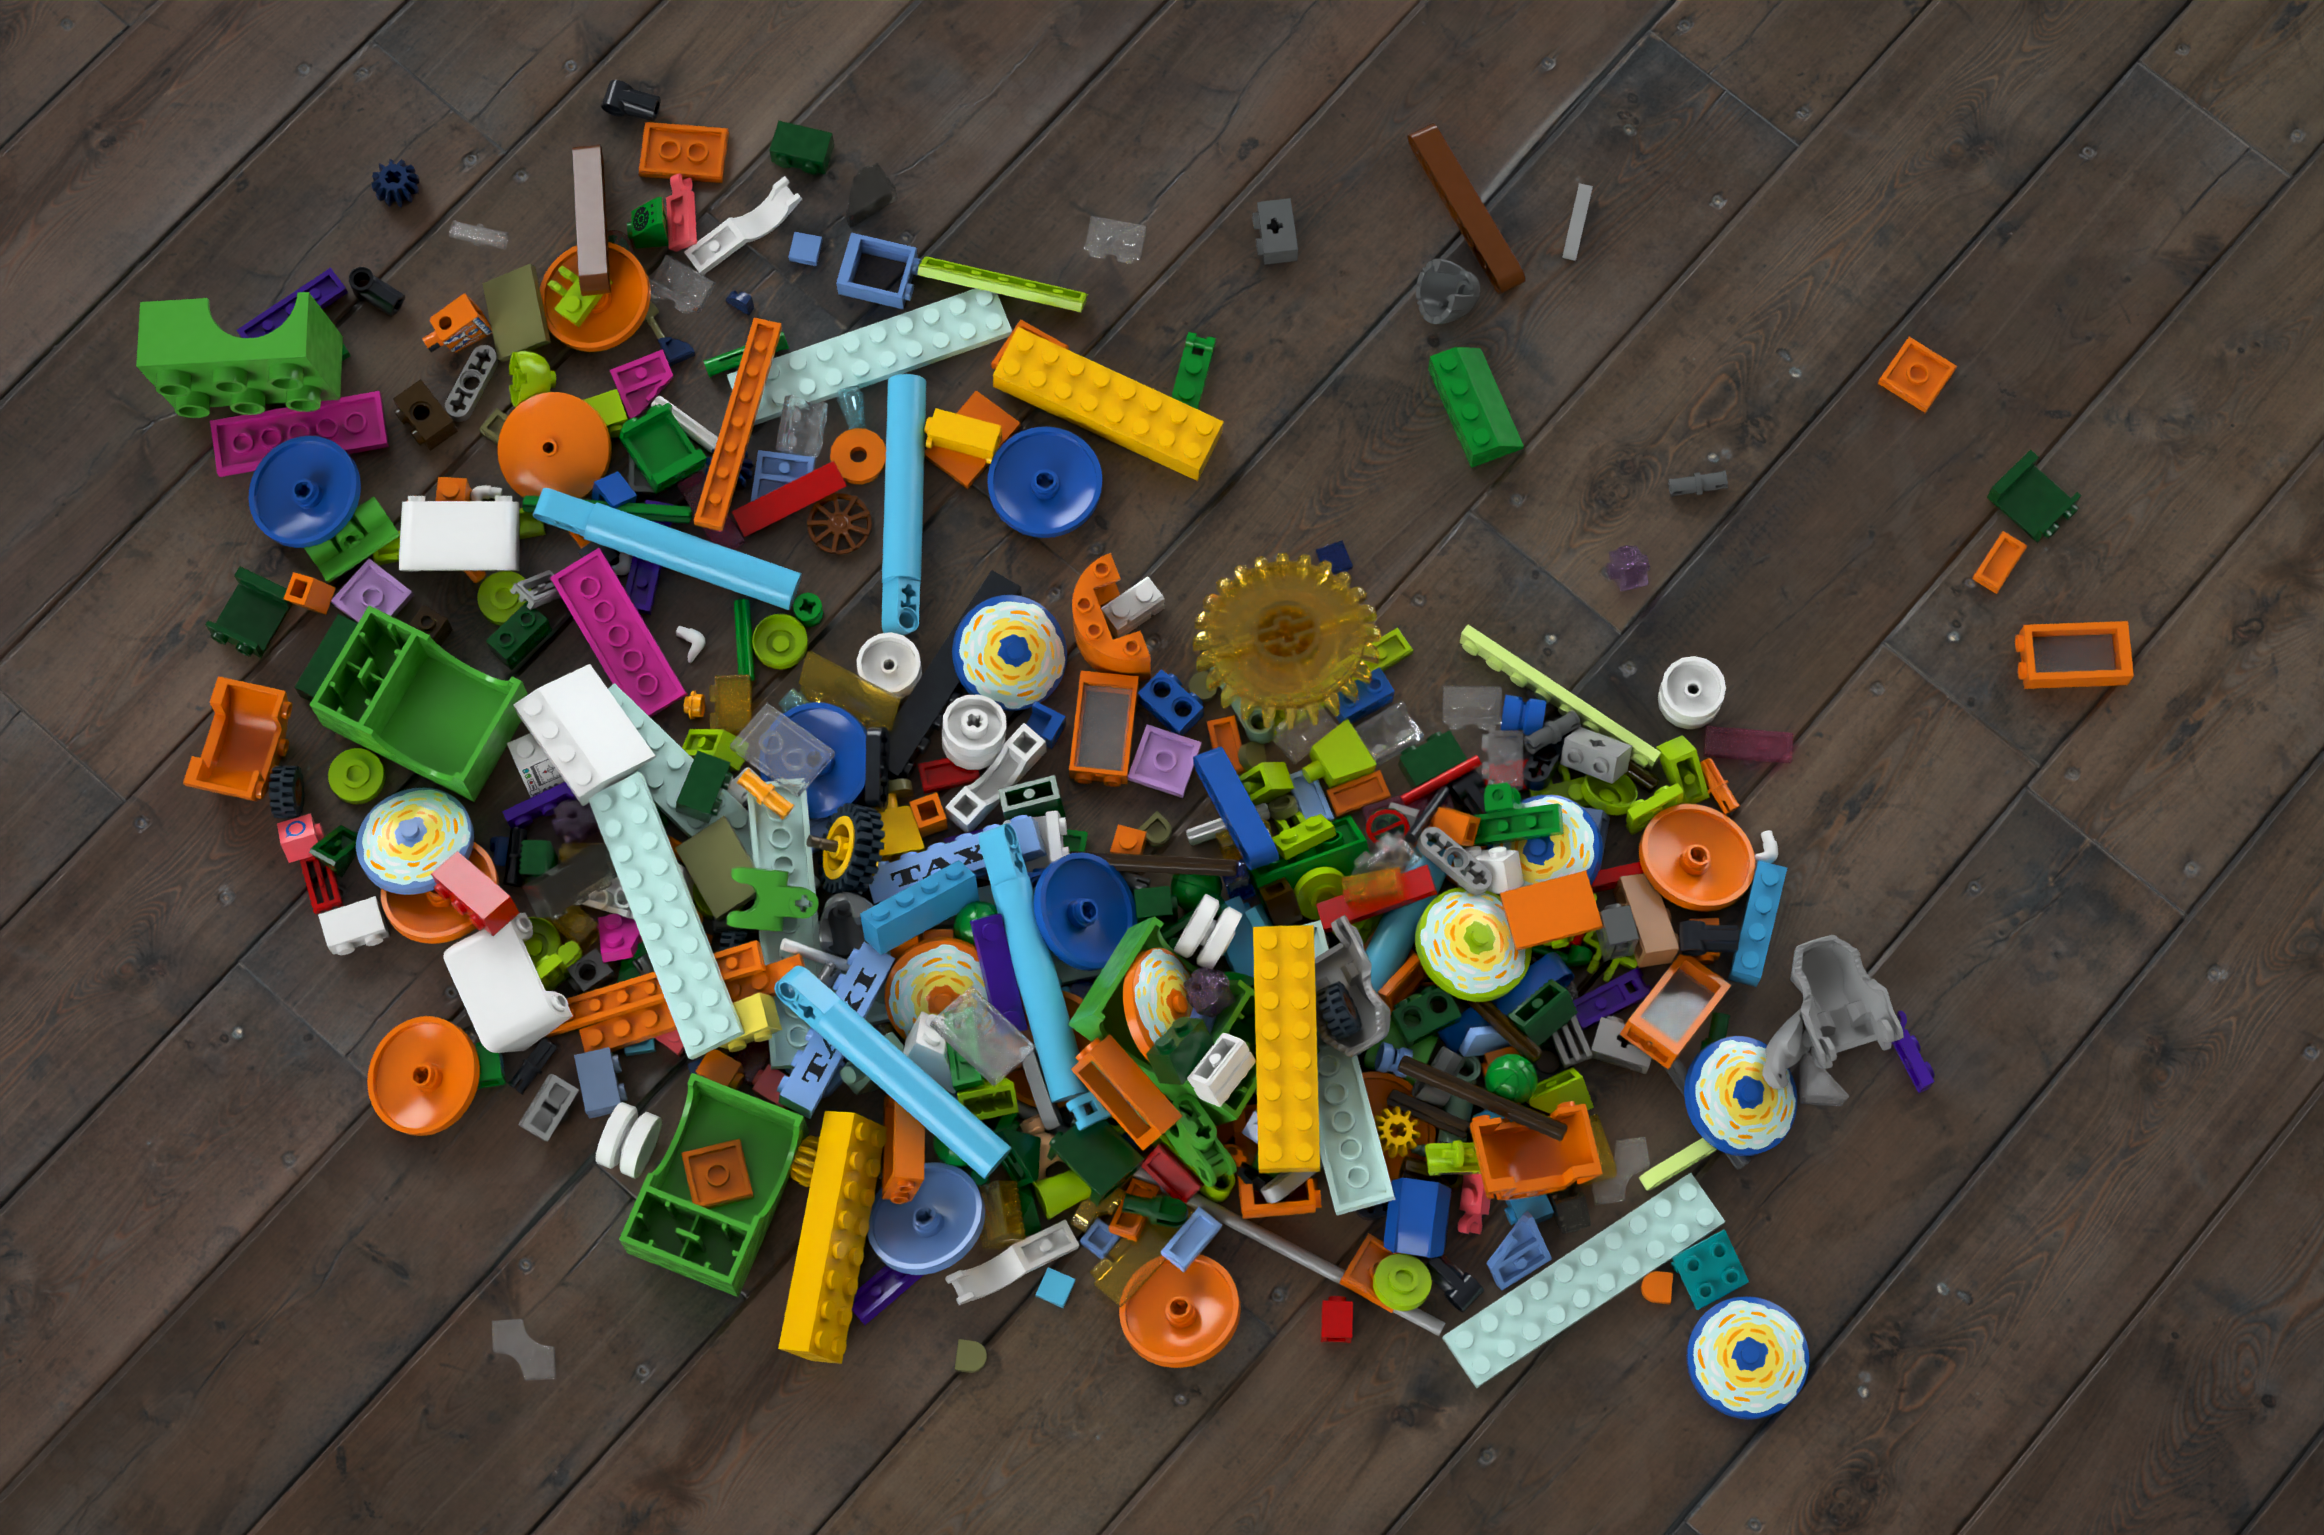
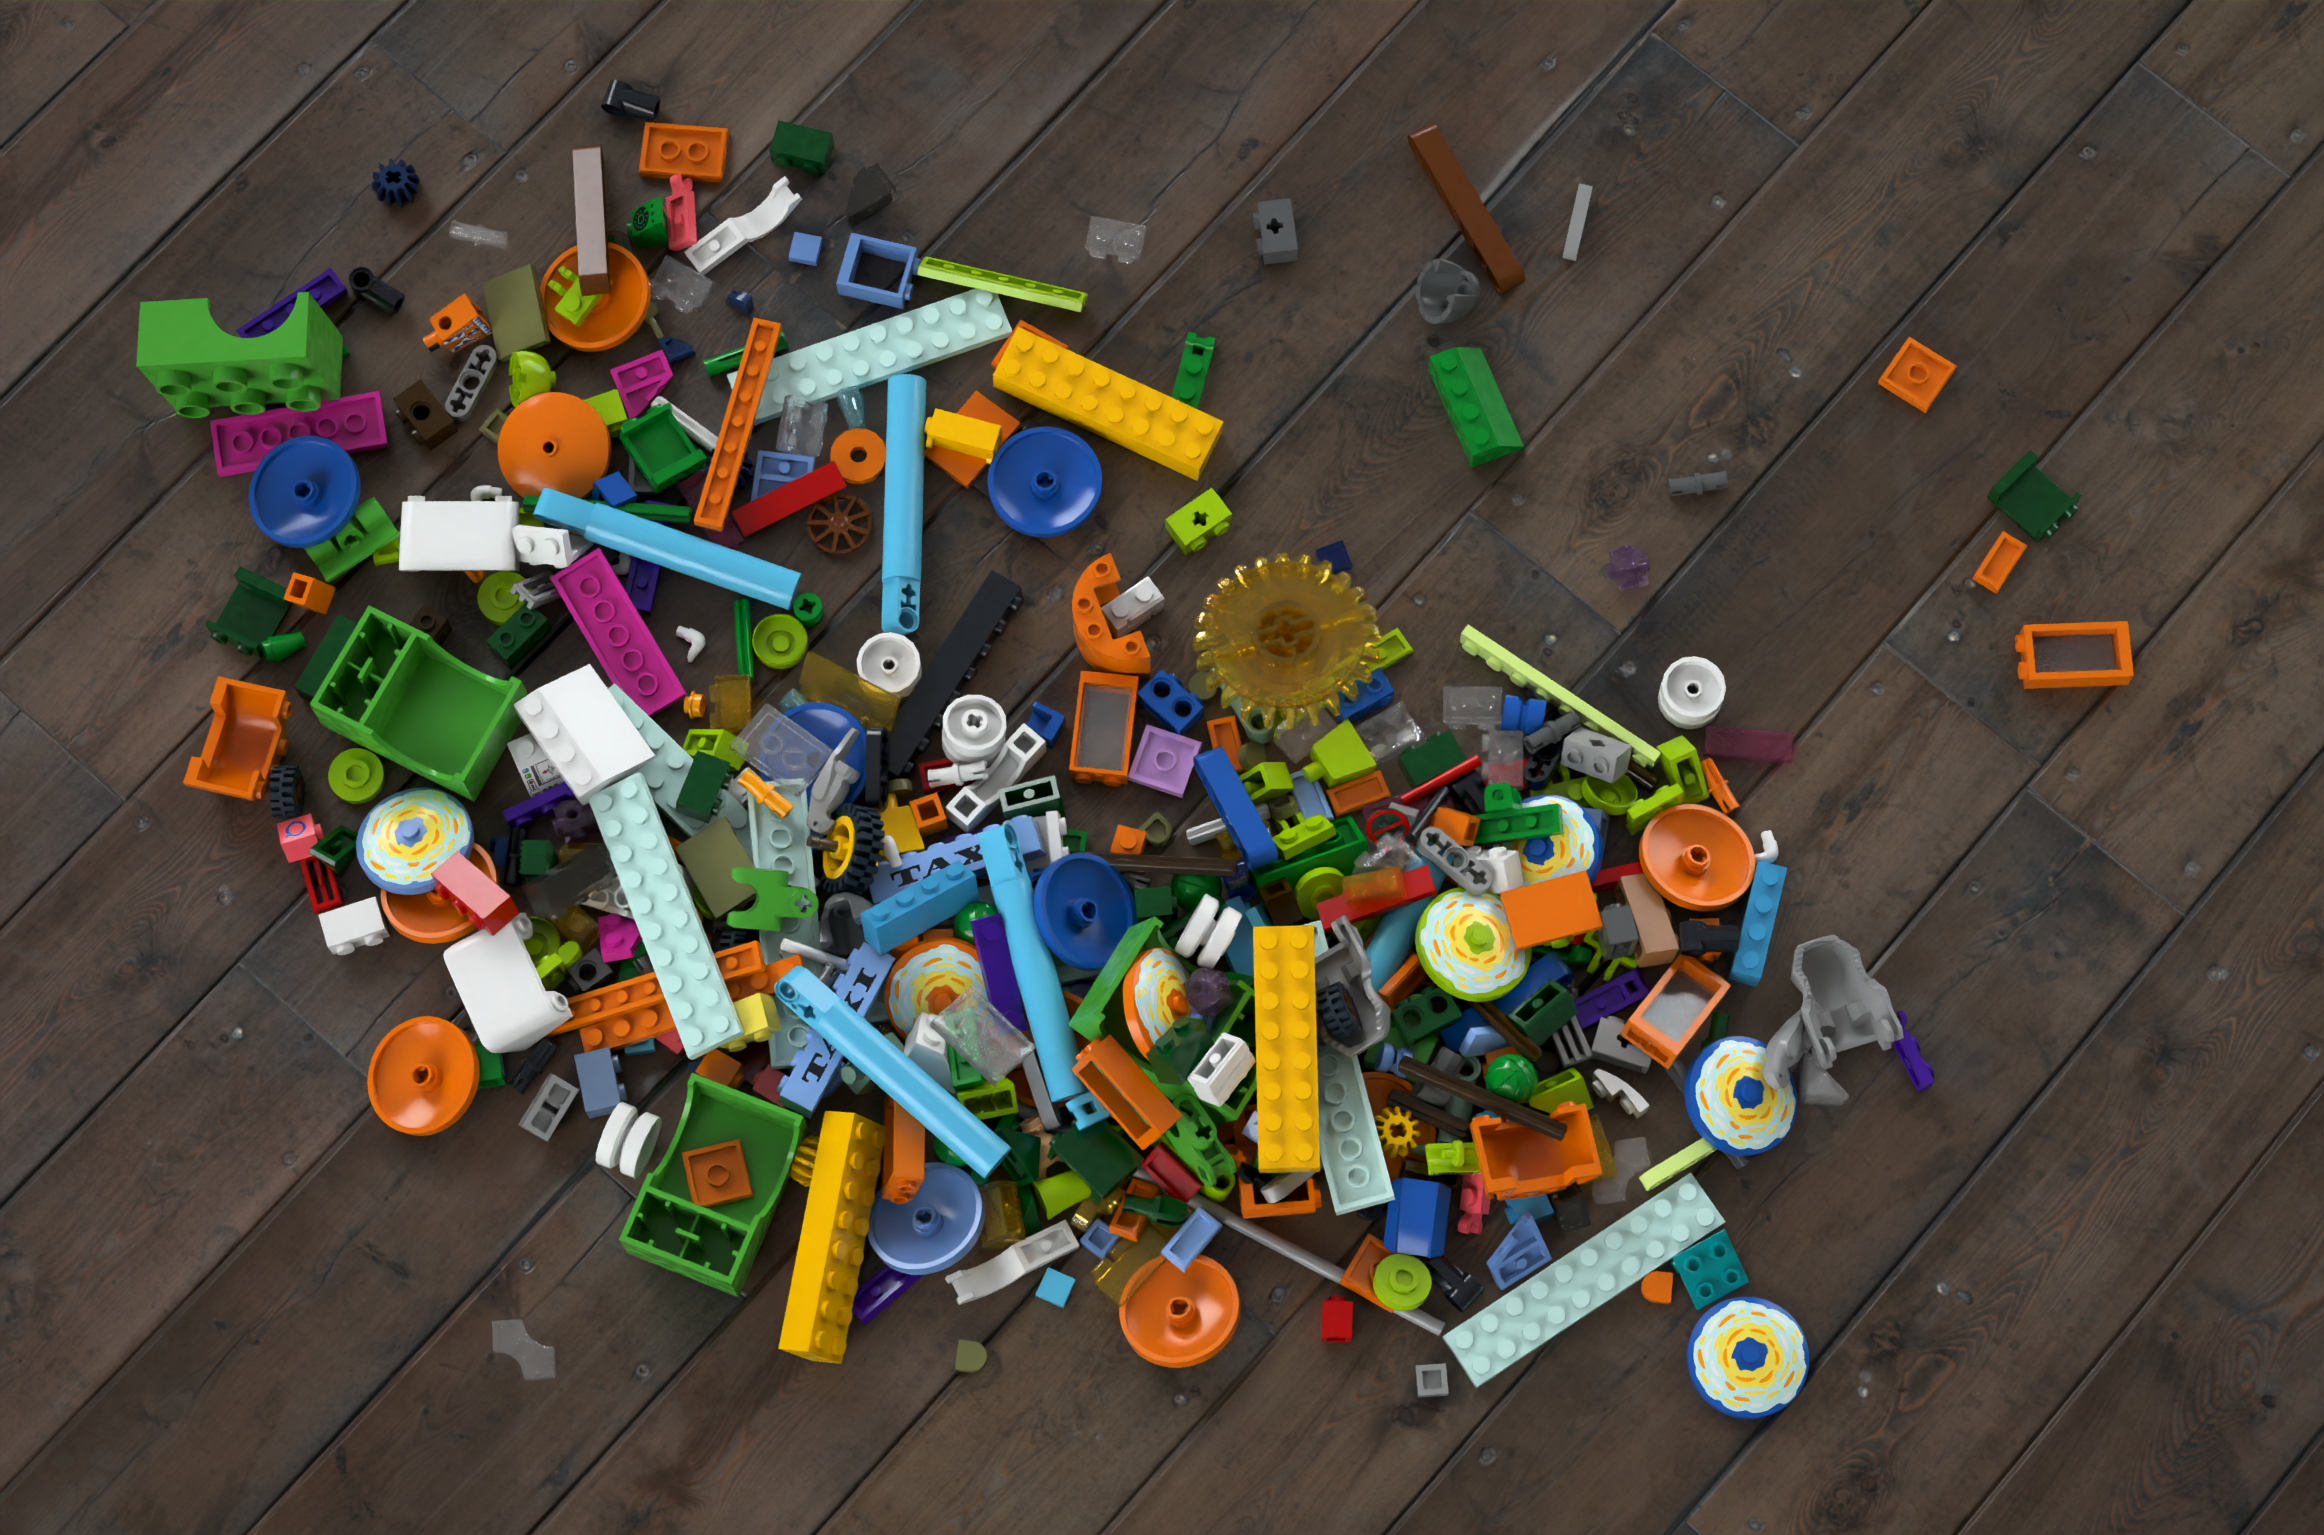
(282, 646): none -> green cone
(372, 588): lavender plate -> none
(453, 489): orange brick -> none
(548, 546): none -> white bracket
(832, 786): none -> light grey animal
(891, 851): none -> white animal
(958, 774): none -> white pin
(1010, 652): dish -> none
(1206, 509): none -> lime brick
(1431, 1380): none -> light grey plate
(1611, 1087): none -> white slope

